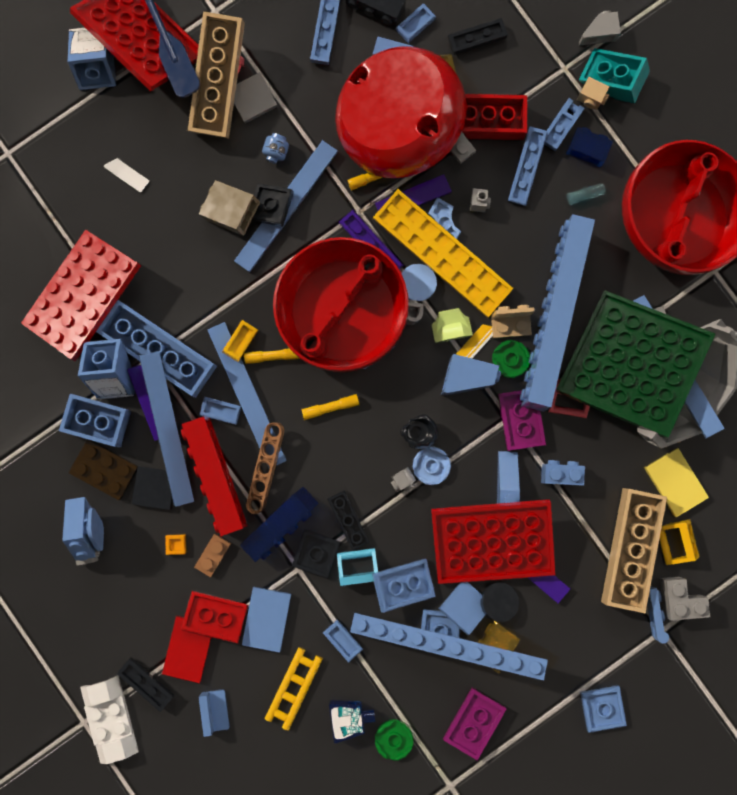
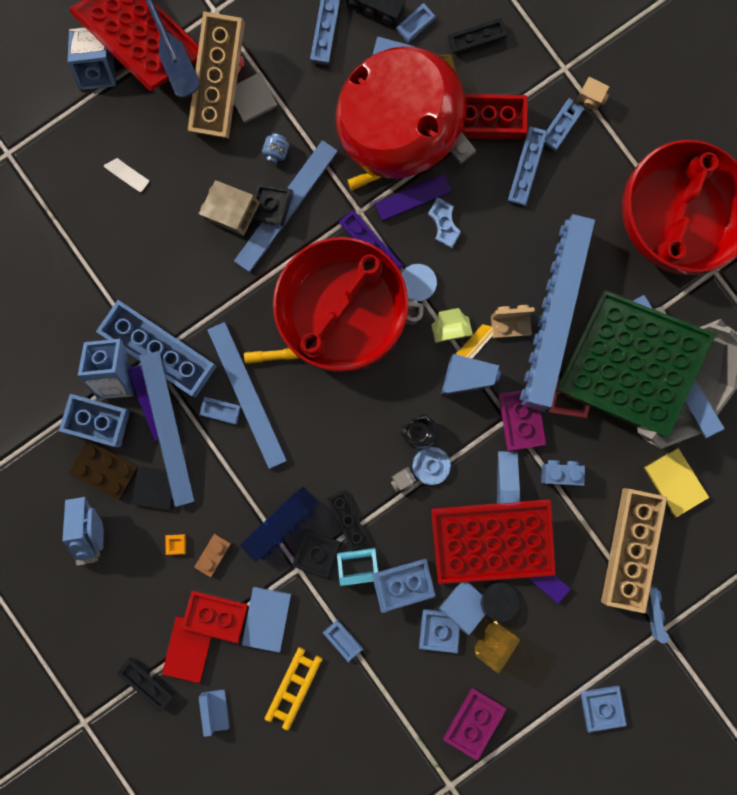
(80, 295): plate -> none
(109, 720): white piece -> none
(214, 475): red brick -> none
(240, 341): yellow tile -> none
(271, 460): medium nougat beam -> none
(318, 410): yellow piece -> none
(348, 719): torso -> none
(394, 739): green tile -> none
(442, 253): yellow plate -> none
(450, 646): medium blue plate -> none
(479, 200): light grey plate -> none
(511, 358): green tile -> none
(586, 193): clear light blue axle -> none
(589, 146): clear blue brick -> none
(602, 30): light grey slope -> none
(621, 72): teal slope -> none
(680, 605): light grey brick -> none
(688, 541): yellow tile -> none

